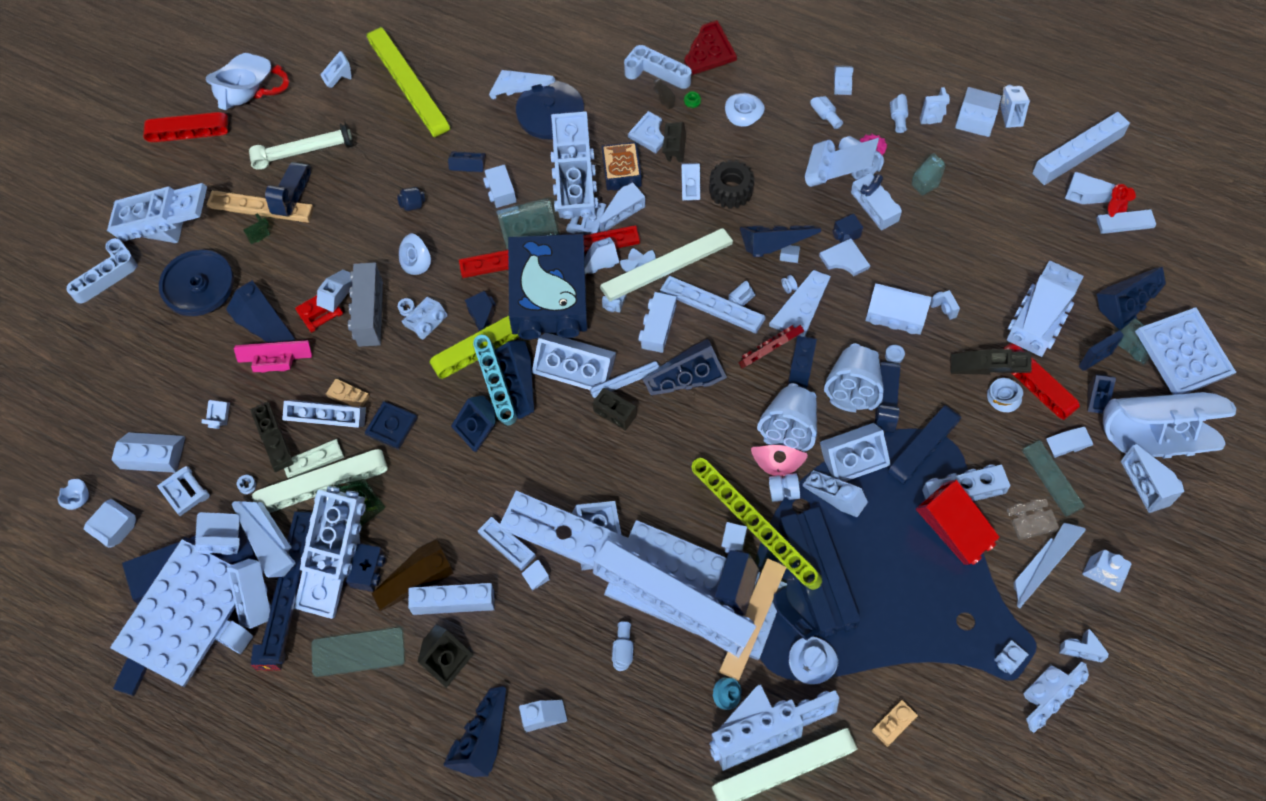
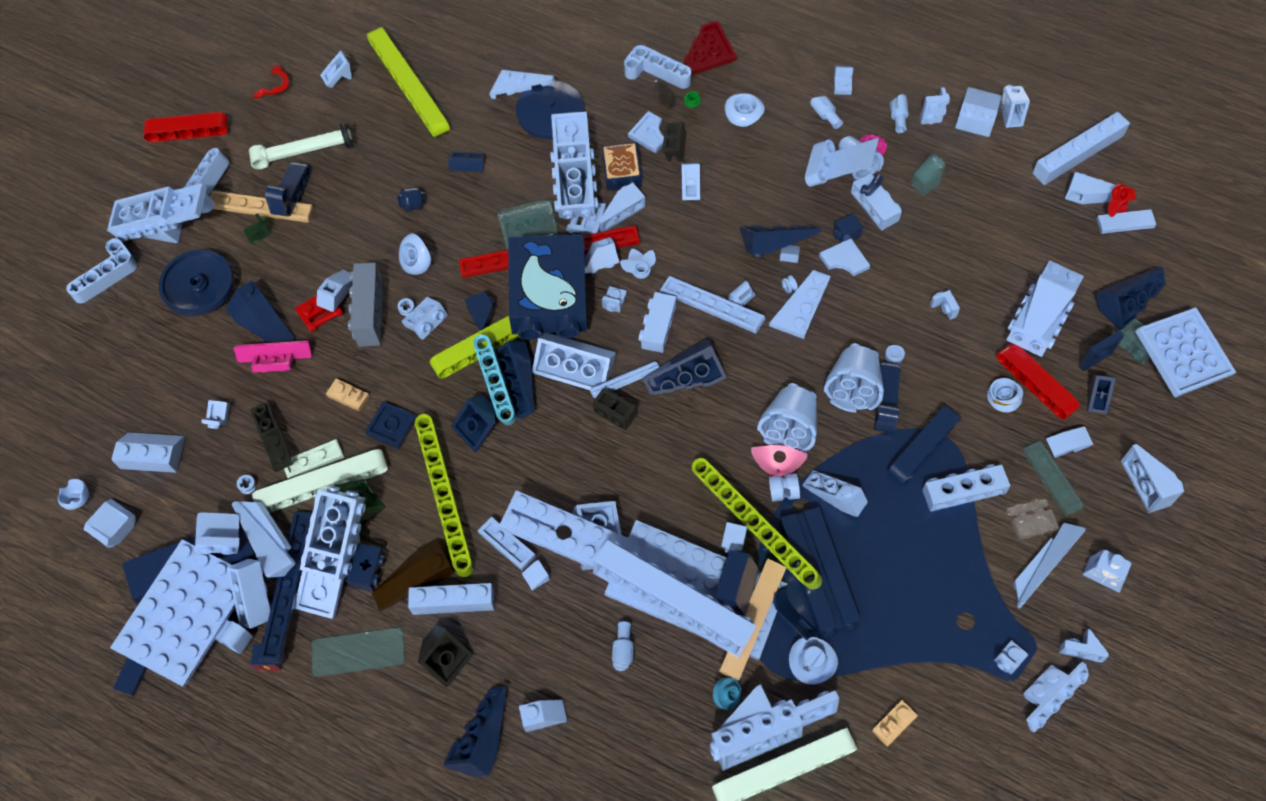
(177, 494): light blue plate -> none
(209, 173): none -> light blue beam
(238, 79): light blue piece -> none
(324, 413): light blue brick -> none
(445, 502): none -> lime beam
(500, 186): light blue brick -> none
(666, 264): light aqua tile -> none
(731, 172): black tyre -> none
(770, 345): dark red plate -> none
(802, 361): dark blue brick -> none
(856, 452): light blue slope -> none
(898, 309): light blue slope -> none
(958, 522): red slope -> none
(988, 361): pearl dark grey slope -> none
(1167, 423): light blue animal -> none

